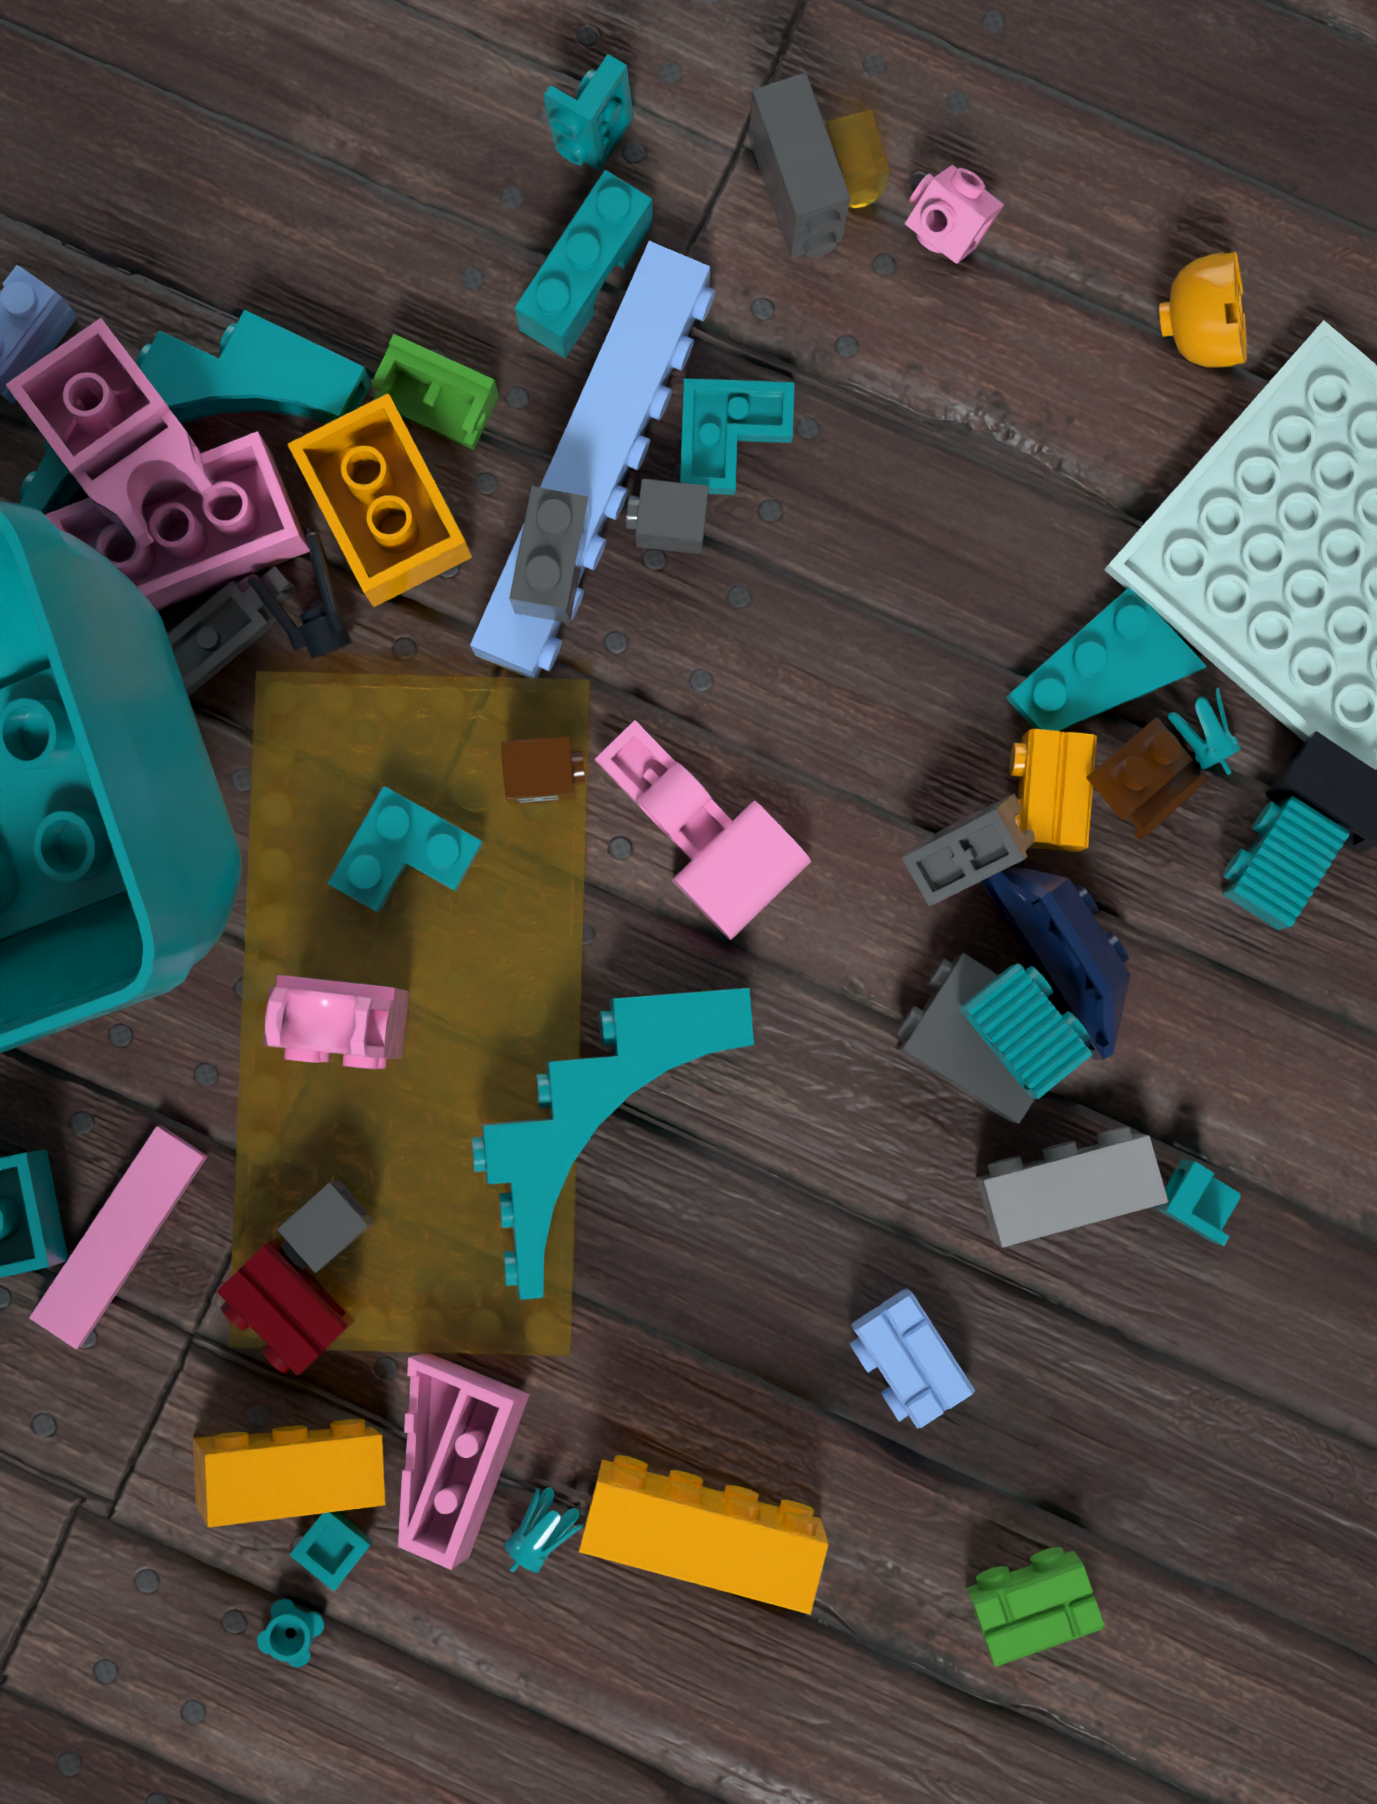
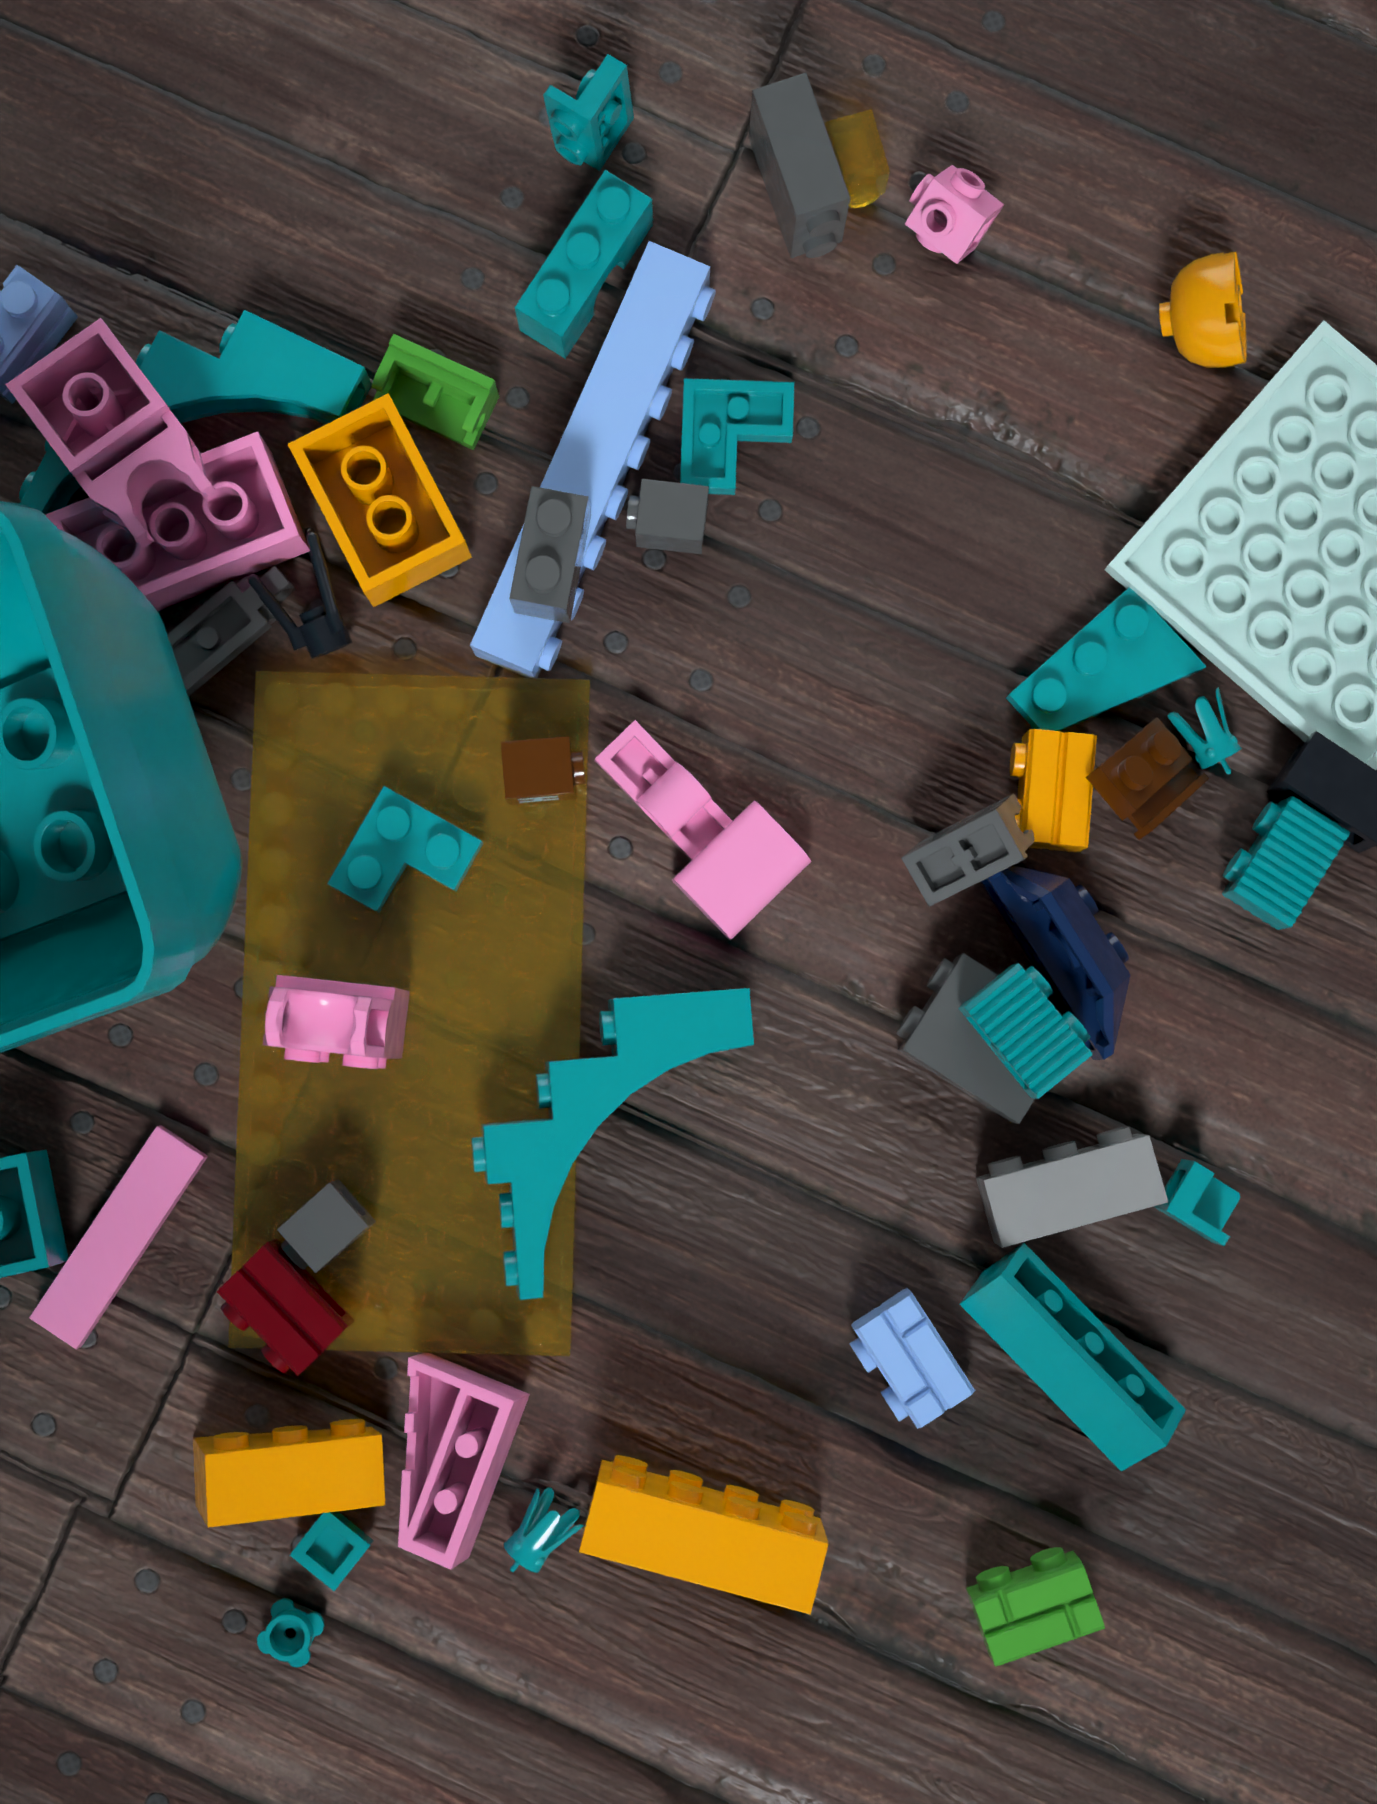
(1065, 1357): none -> teal brick

